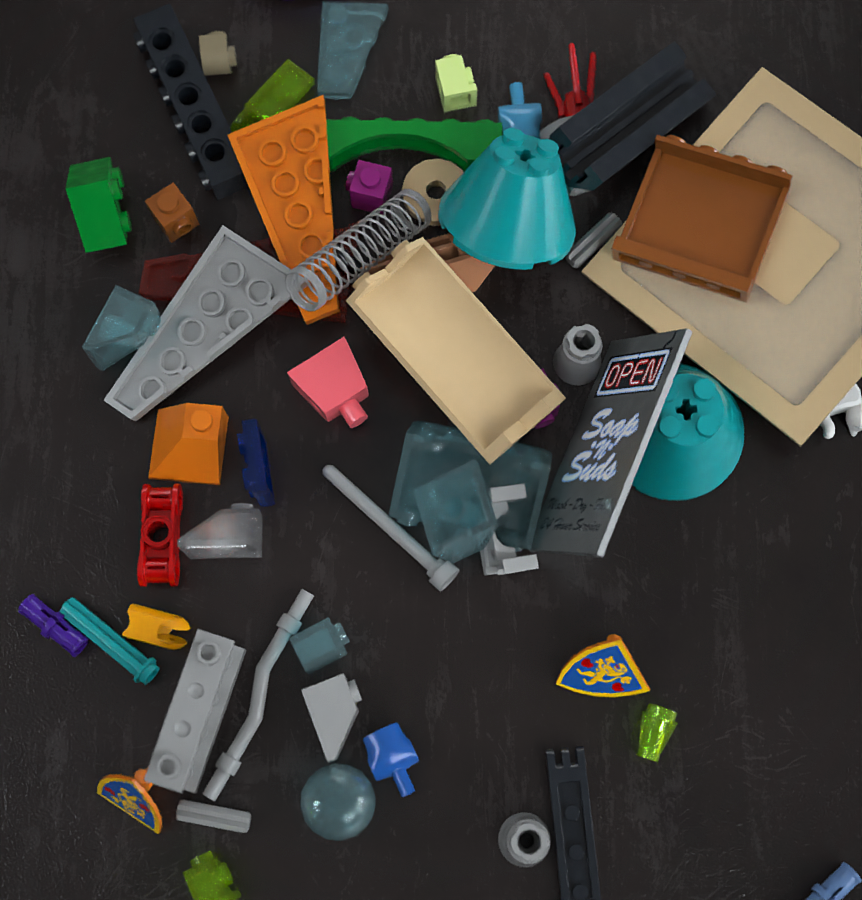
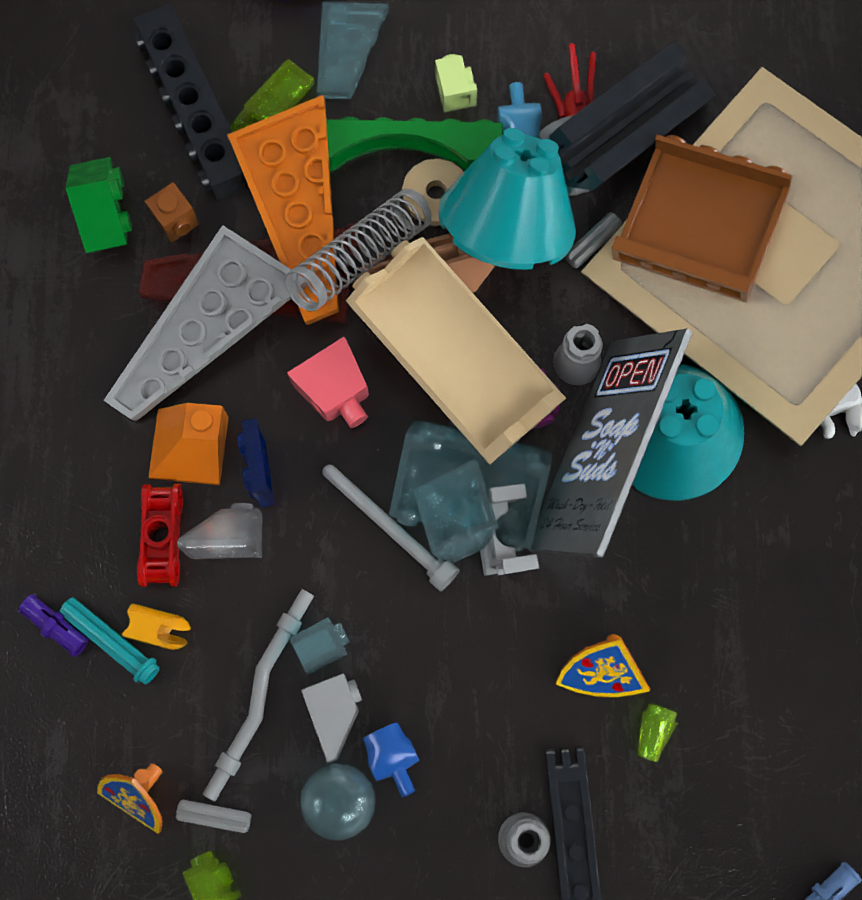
(121, 327): clear light blue slope -> none
(195, 713): light grey fence -> none
(216, 54): dark tan plate -> none
(369, 185): magenta brick -> none

